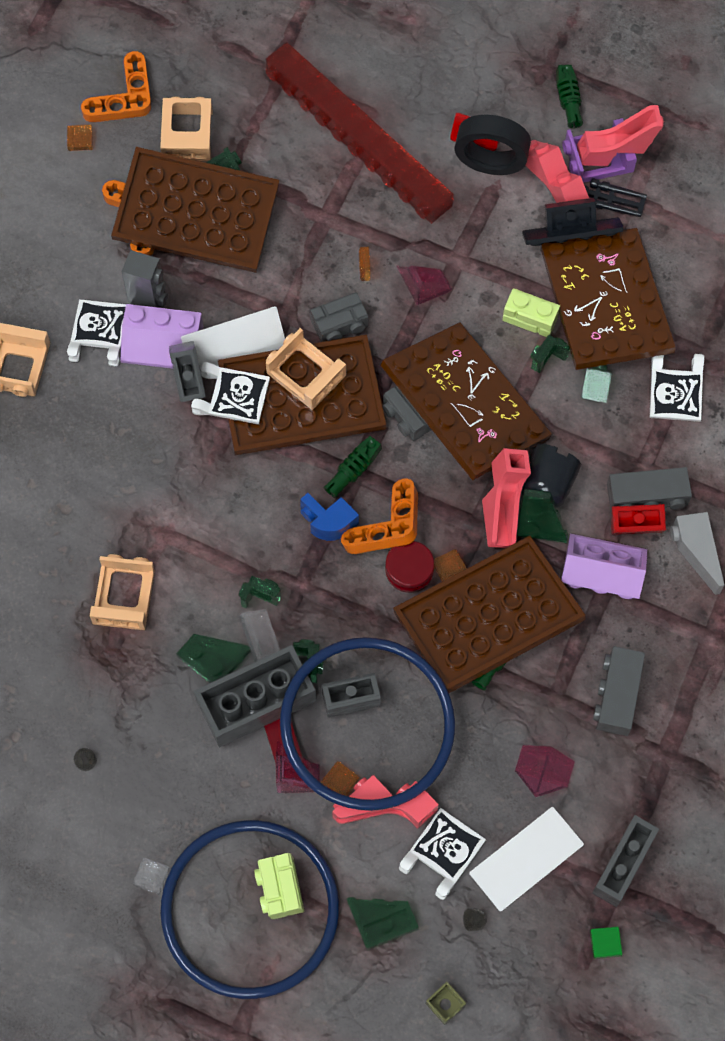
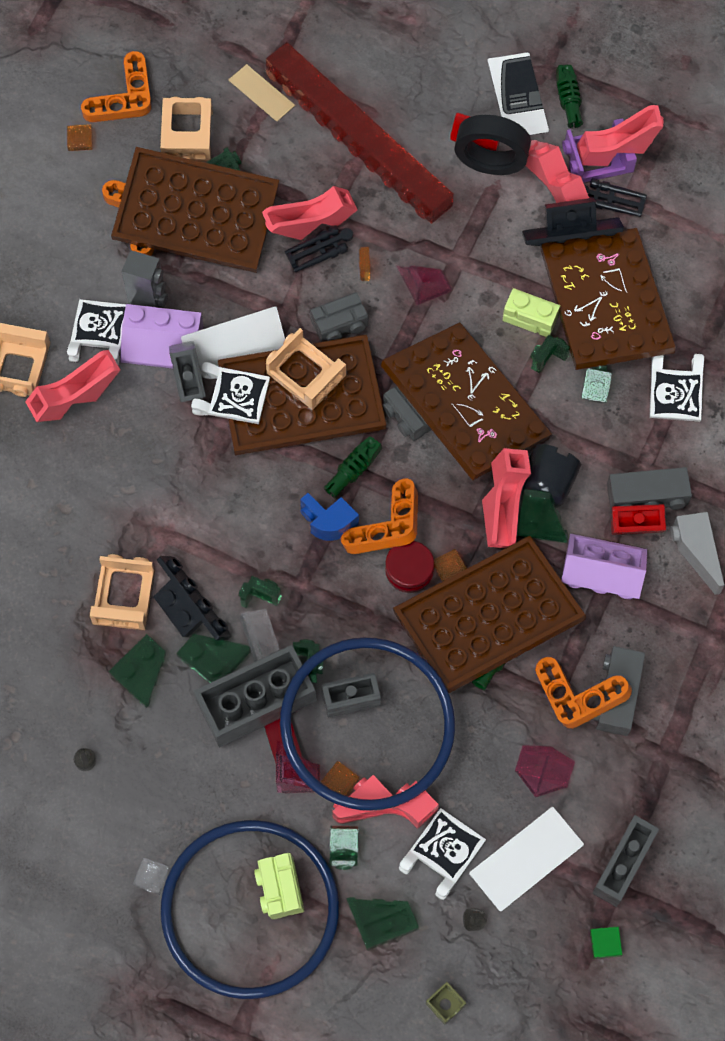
(80, 386): none -> coral arch
(140, 669): none -> clear green wing
(185, 604): none -> black bracket
(261, 92): none -> tan sticker
(301, 218): none -> coral arch
(344, 847): none -> clear green bracket
(345, 235): none -> black piece
(518, 91): none -> sticker
(578, 703): none -> orange beam

